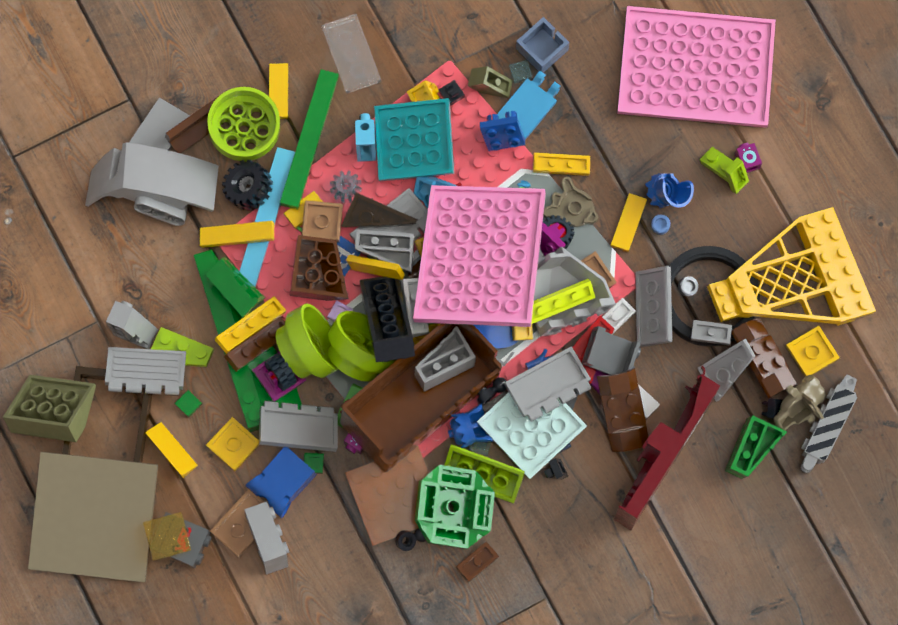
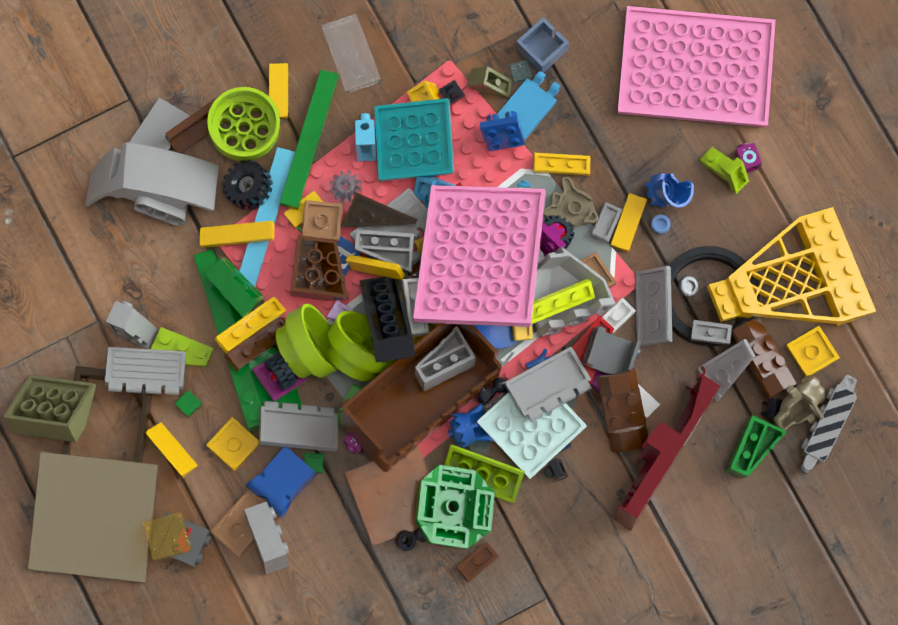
(606, 222): none -> light grey tile

